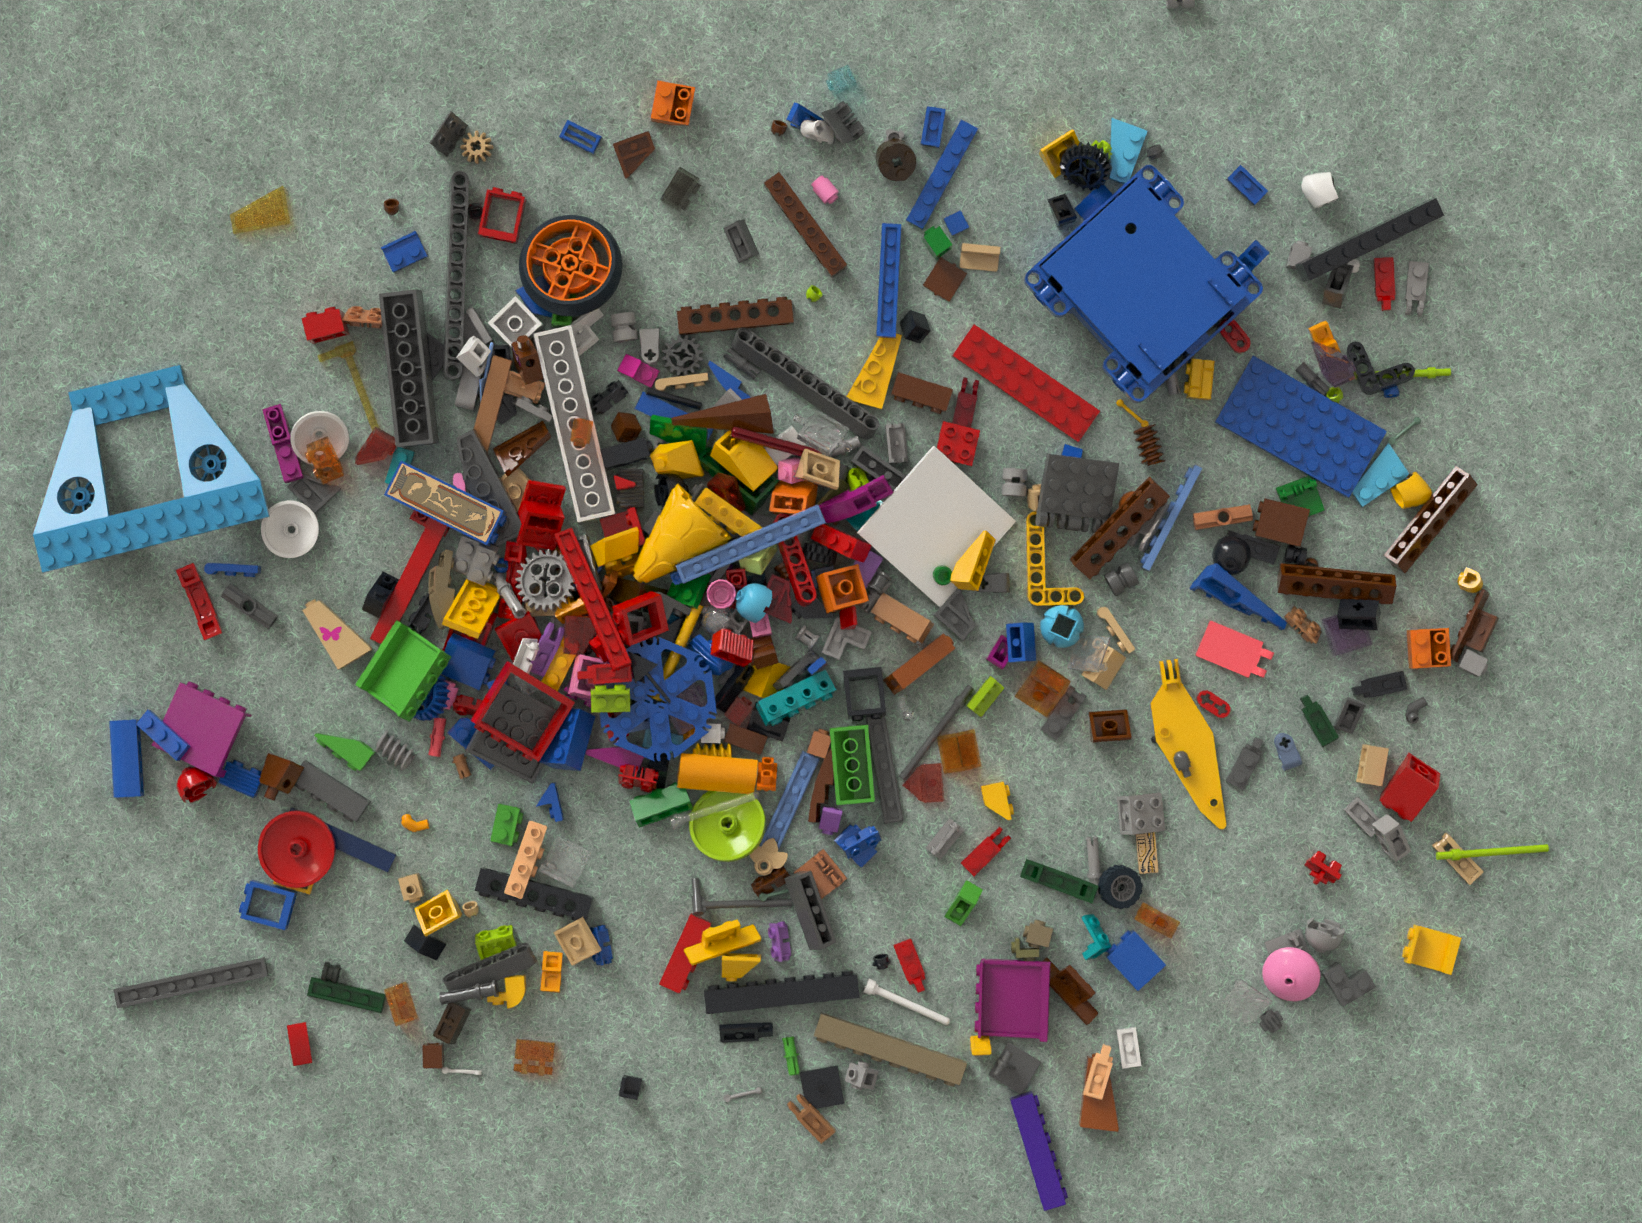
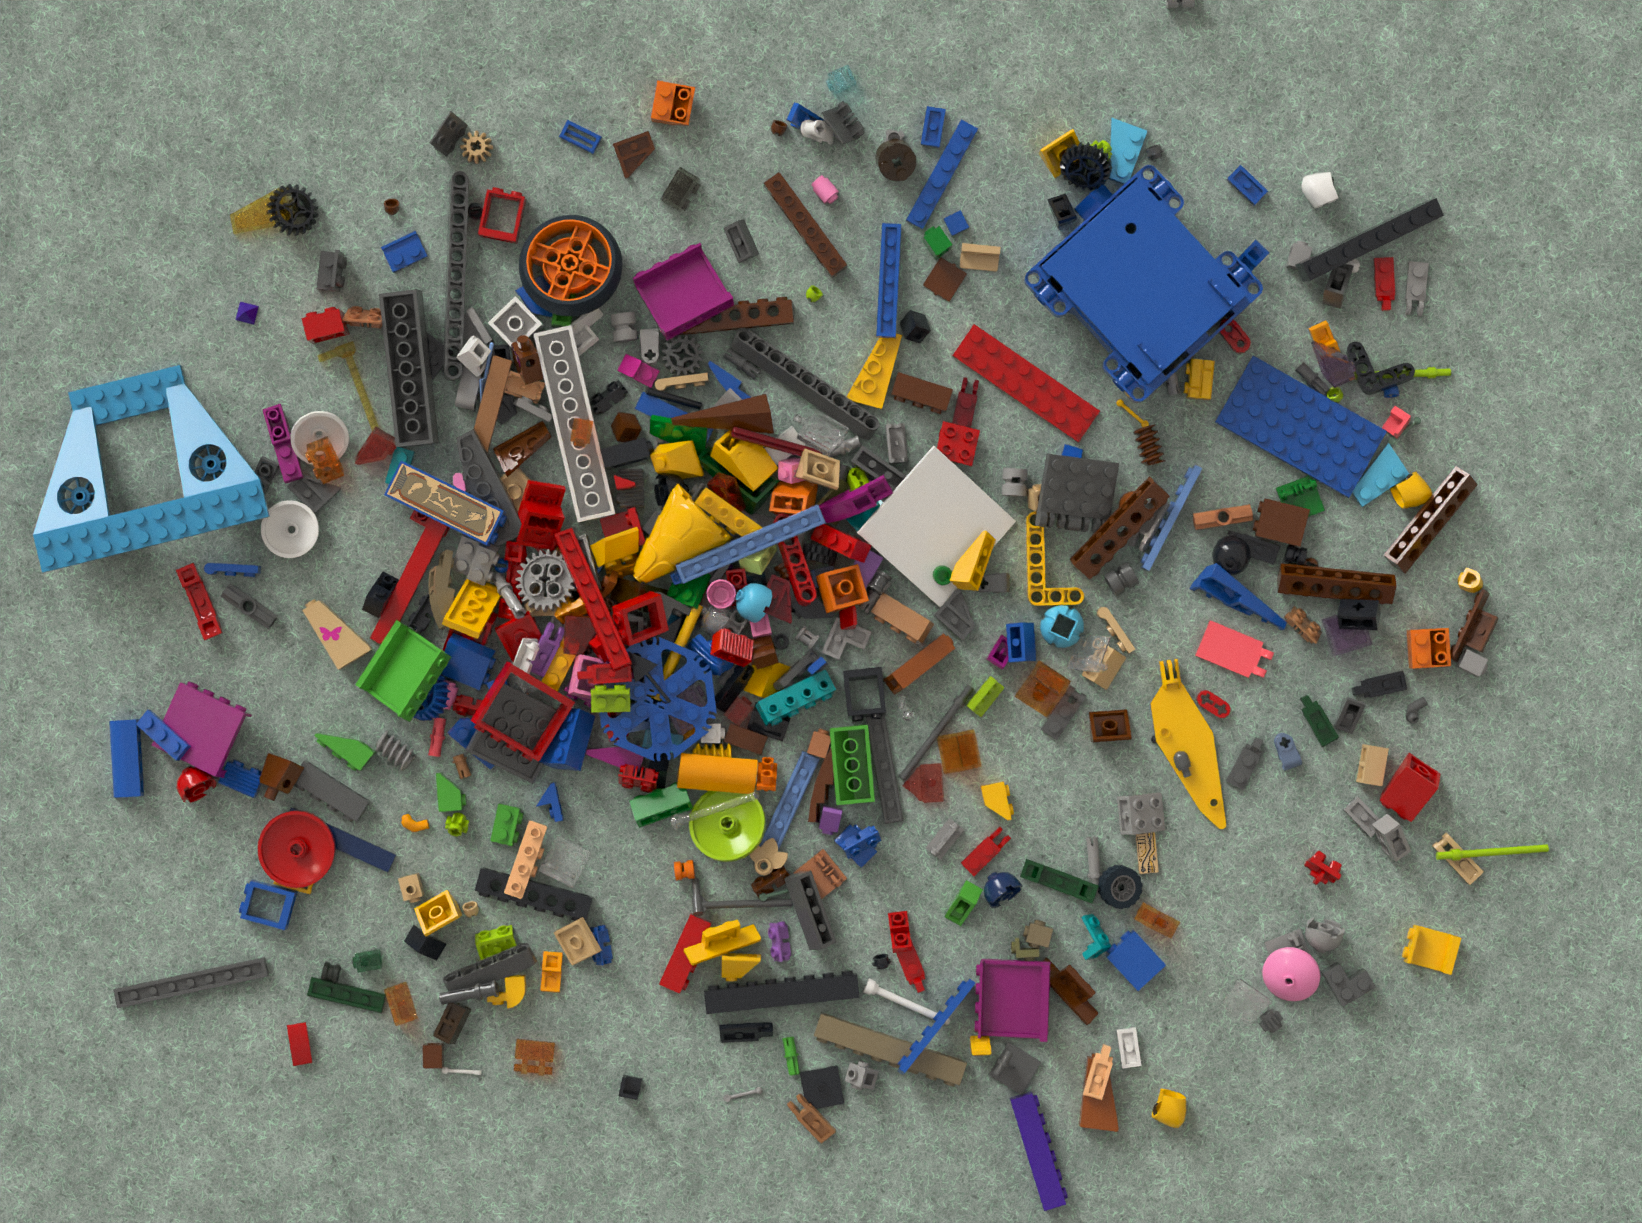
(247, 313): none -> dark purple slope
(266, 471): none -> dark grey slope
(288, 224): none -> black gear
(330, 271): none -> dark grey bracket
(367, 960): none -> clear green brick
(449, 794): none -> bright green slope
(457, 824): none -> lime gear
(682, 291): none -> magenta panel
(688, 868): none -> orange wheel
(776, 641): none -> black hinge
(899, 931): none -> red slope
(929, 1032): none -> blue plate
(1001, 887): none -> dark blue cylinder
(1170, 1108): none -> yellow piece
(1396, 422): none -> coral panel

